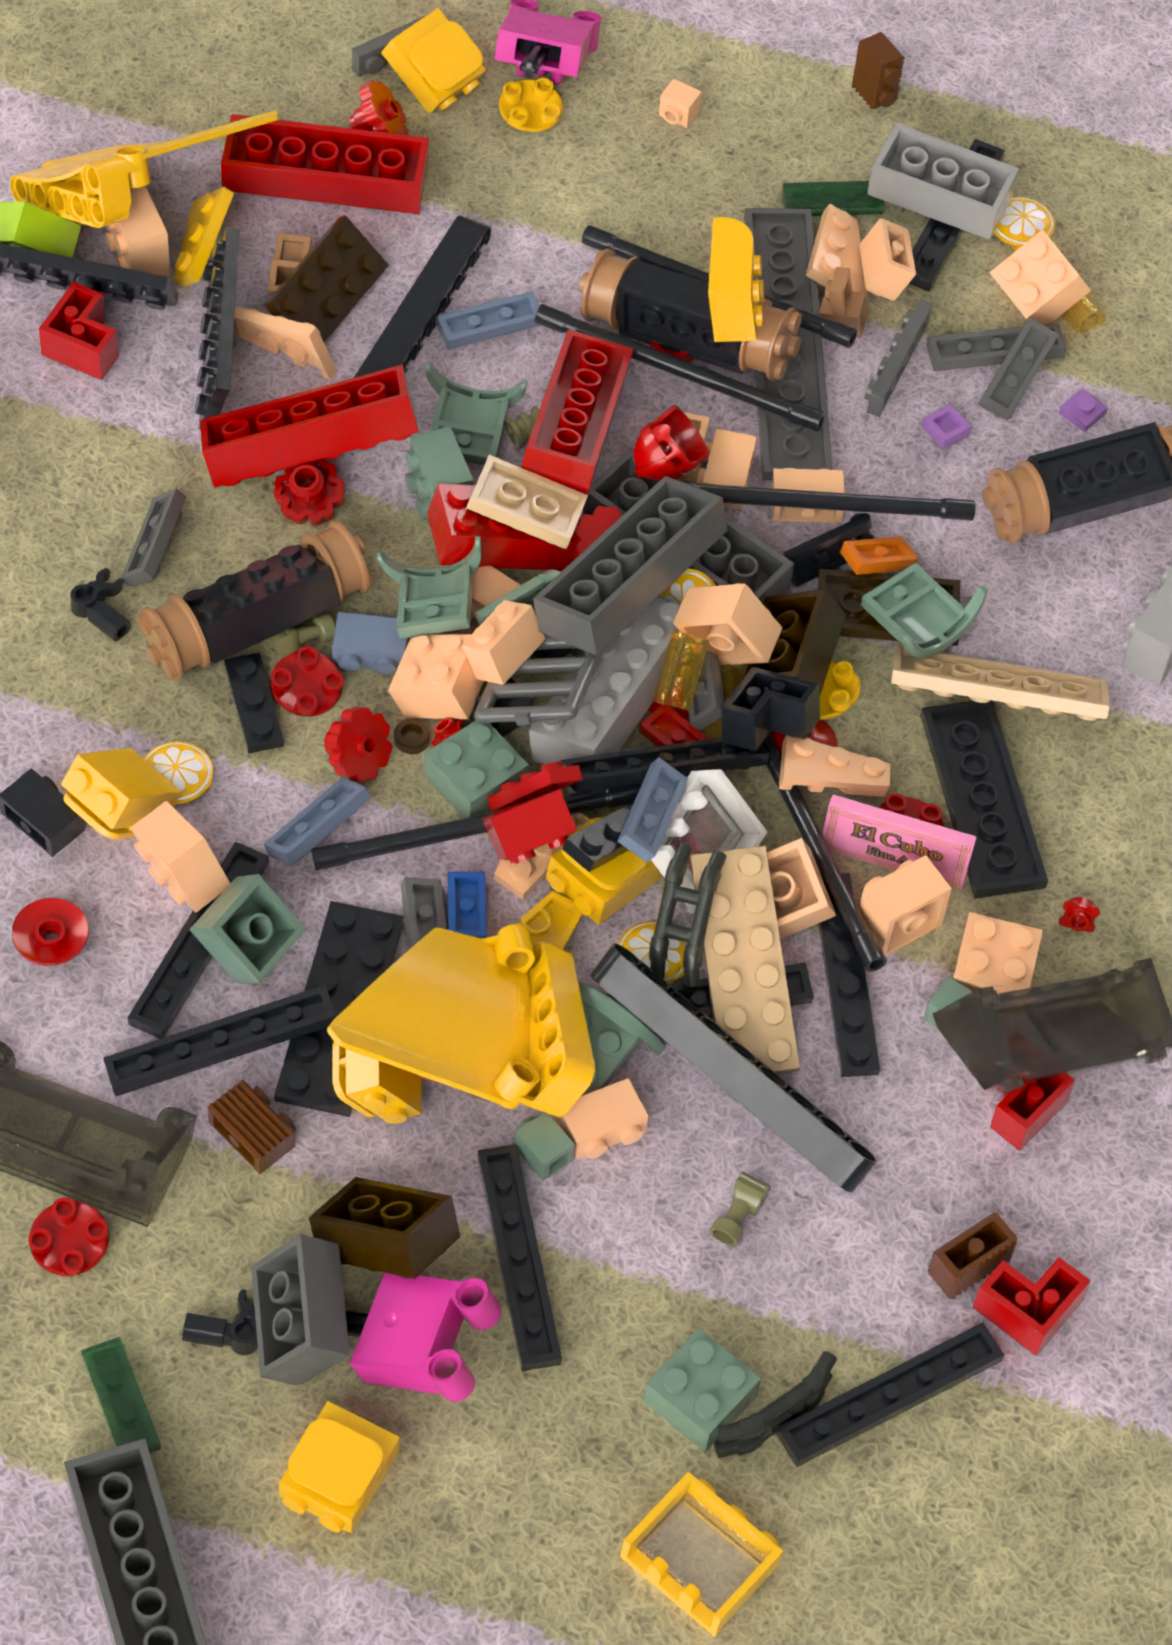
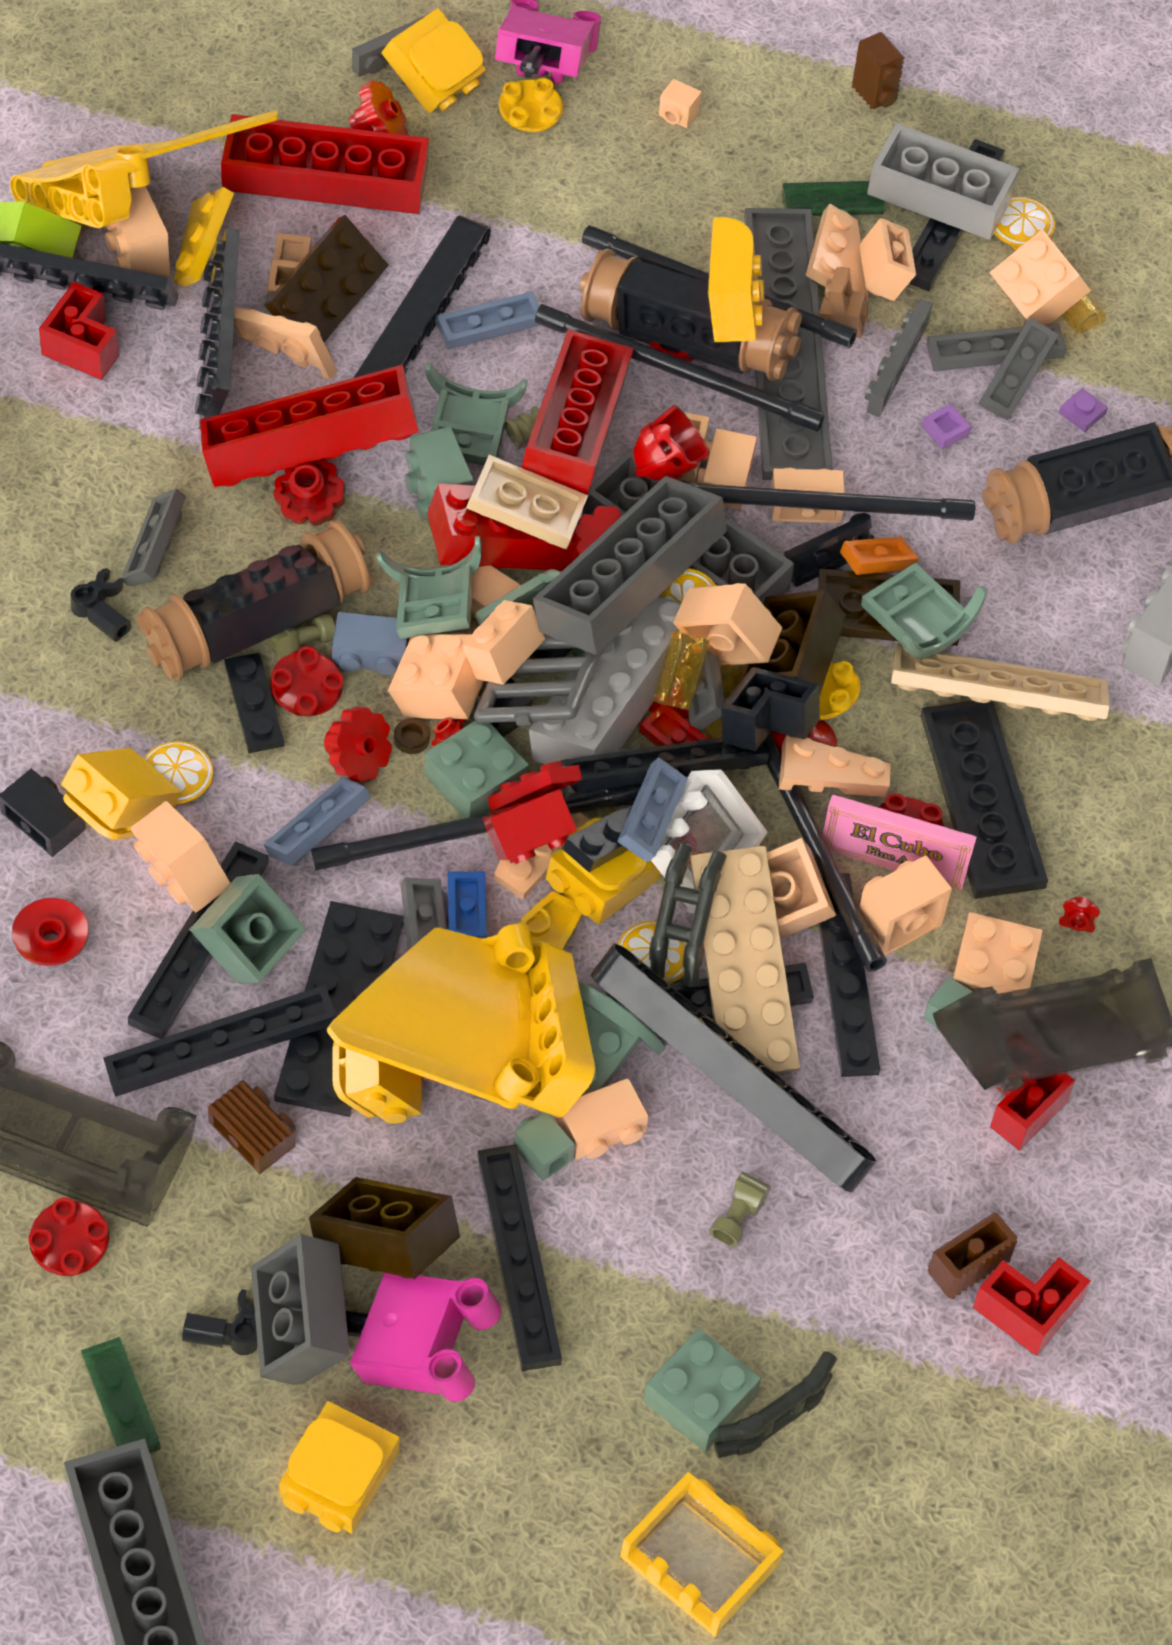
(889, 1394): black plate -> none

